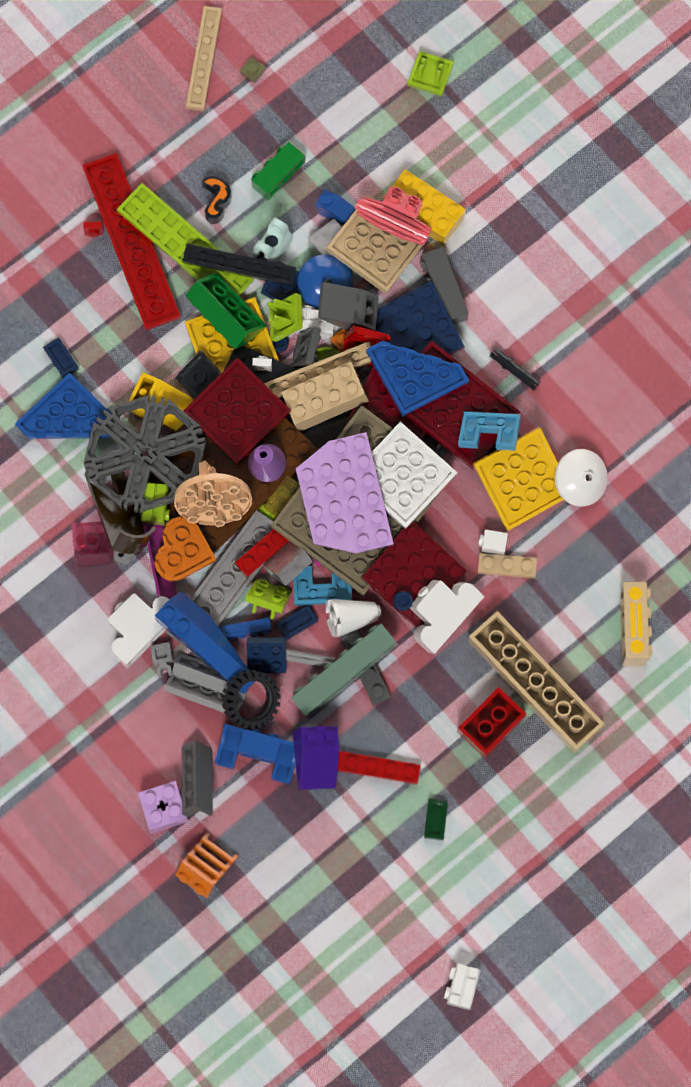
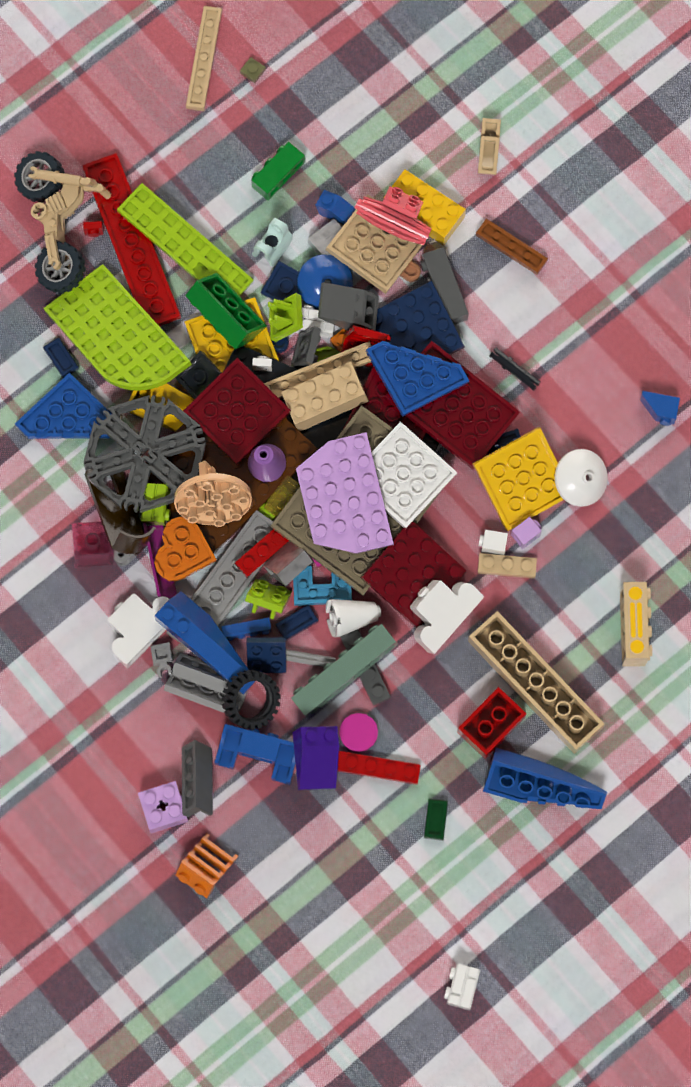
(55, 211): none -> piece
(116, 333): none -> lime plate
(219, 201): black animal -> none
(239, 265): black plate -> none
(358, 732): none -> dark pink tile
(402, 601): dark blue tile -> none
(411, 272): none -> nougat tile
(430, 73): lime plate -> none
(475, 423): dark azure plate -> none
(489, 146): none -> tan slope
(511, 246): none -> dark orange plate
(526, 532): none -> lavender brick
(532, 780): none -> blue wedge
(661, 407): none -> blue slope

